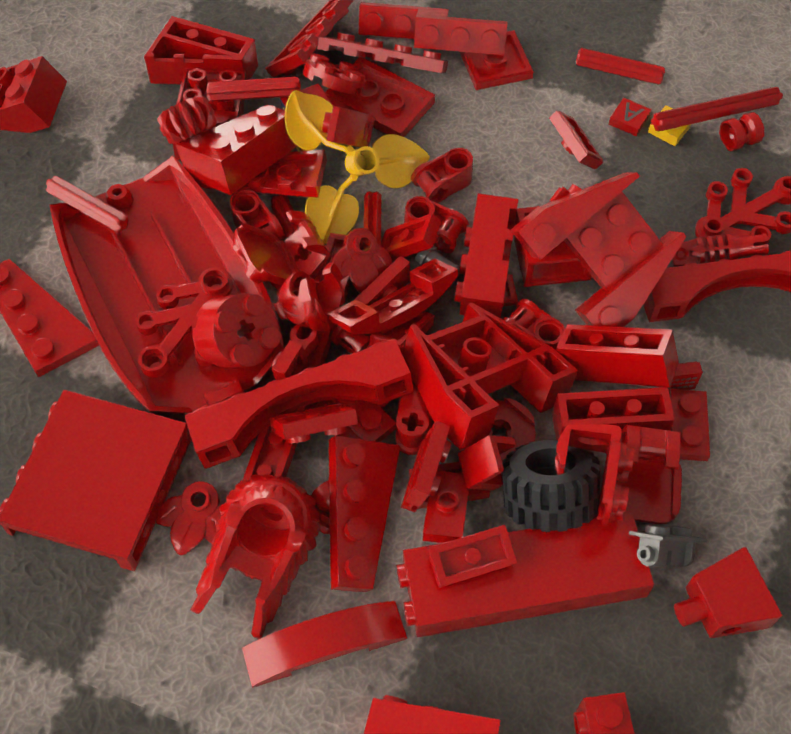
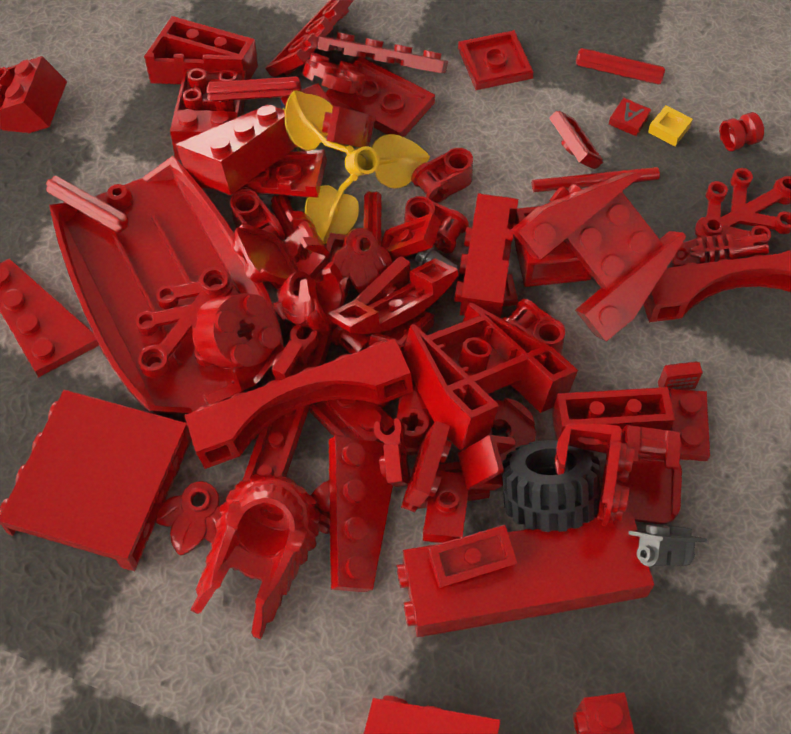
(187, 119): red gear -> none
(300, 424): red plate -> none
(322, 640): red slope -> none
(395, 460): none -> red plate
(432, 28): red bracket -> none
(588, 180): none -> red bar
(620, 354): red brick -> none
(716, 108): red axle -> none
(729, 598): red torso -> none

